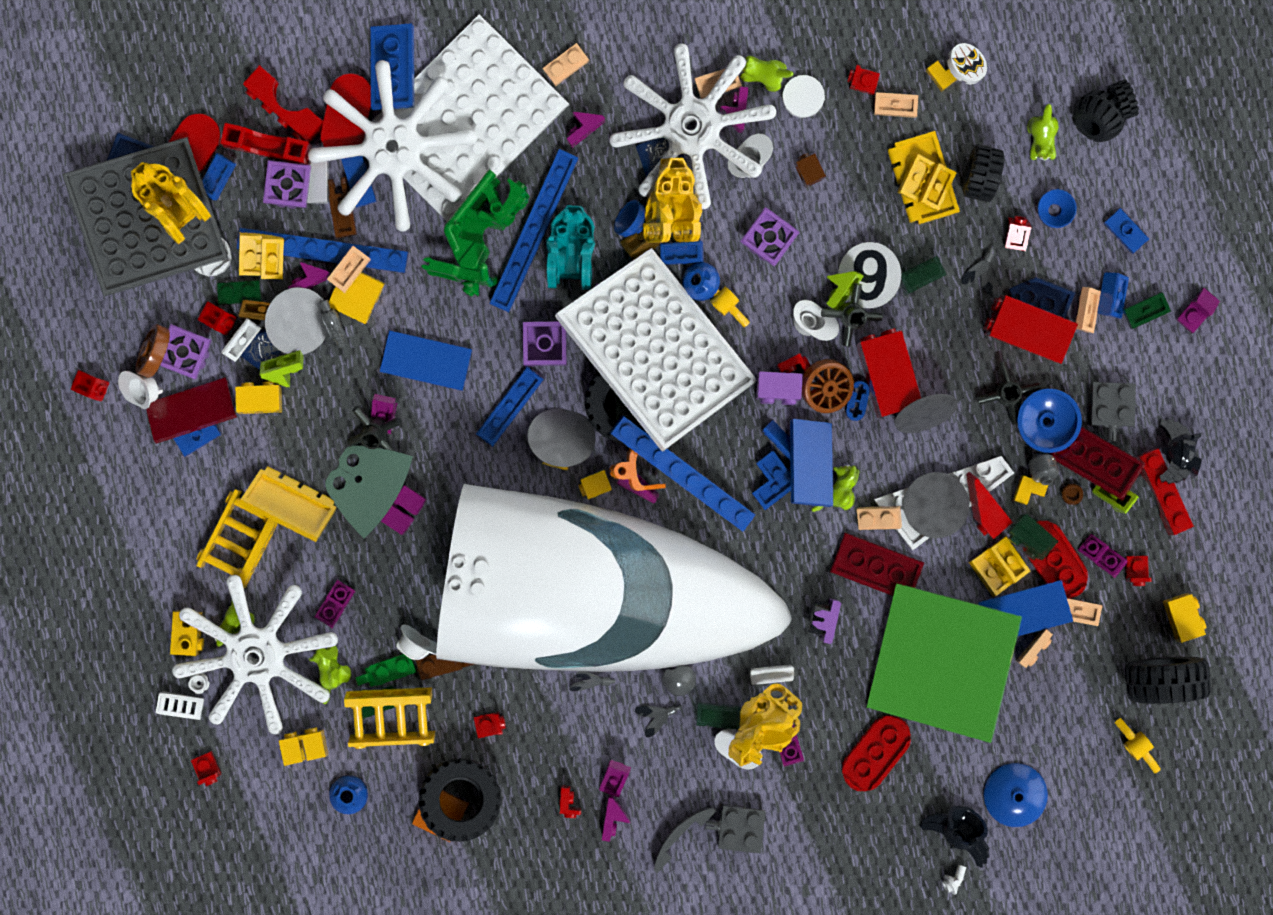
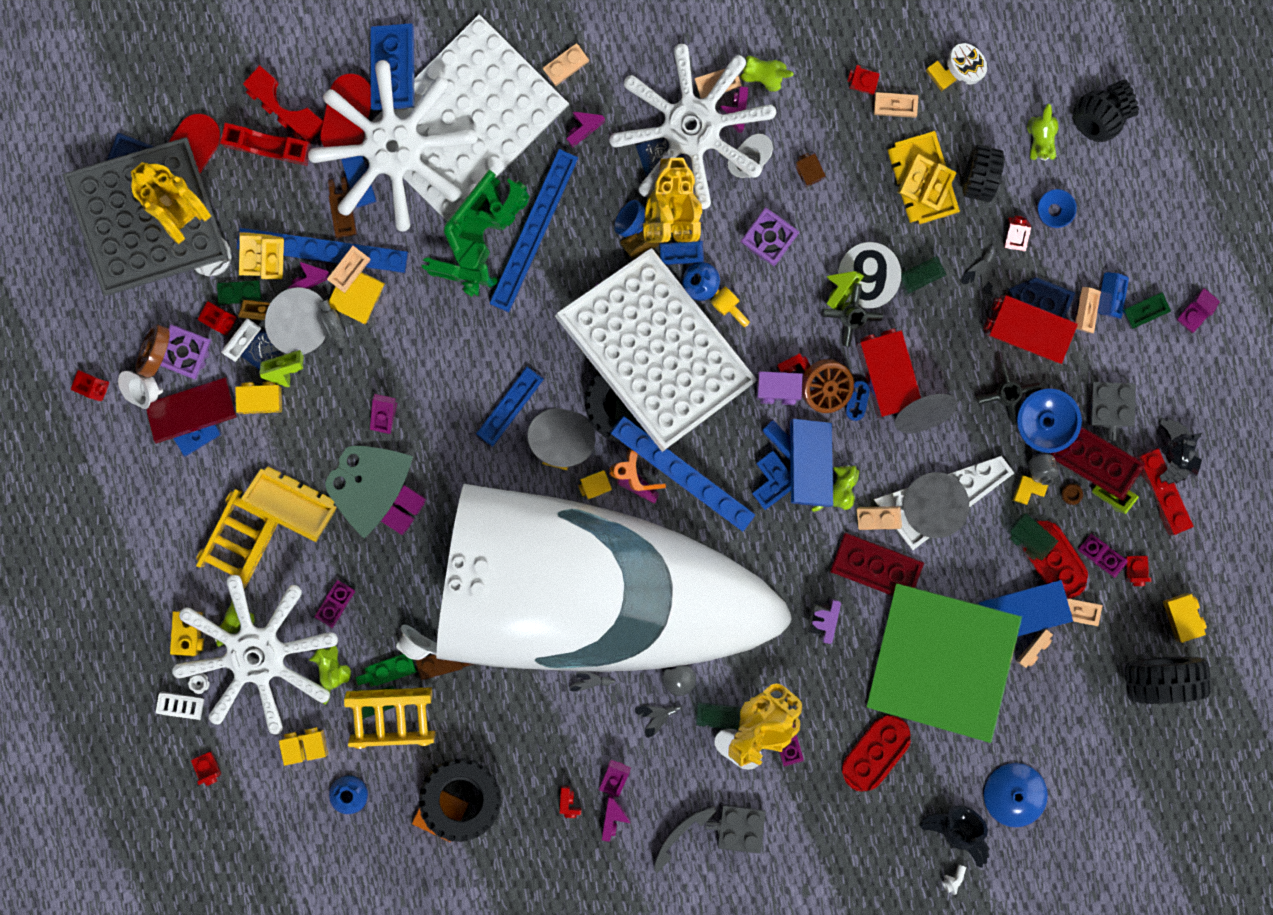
(217, 175): blue plate -> none
(289, 184): medium lavender piece -> none
(318, 184): white slope -> none
(373, 431): pearl dark grey bar -> none
(426, 360): blue tile -> none
(489, 724): red bracket -> none
(544, 344): medium lavender brick -> none
(570, 247): teal animal -> none
(772, 674): white slope -> none
(803, 96): white tile -> none
(810, 322): white piece -> none
(985, 509): red slope -> none
(999, 566): yellow slope -> none
(1126, 231): blue plate -> none
(1138, 745): yellow piece -> none

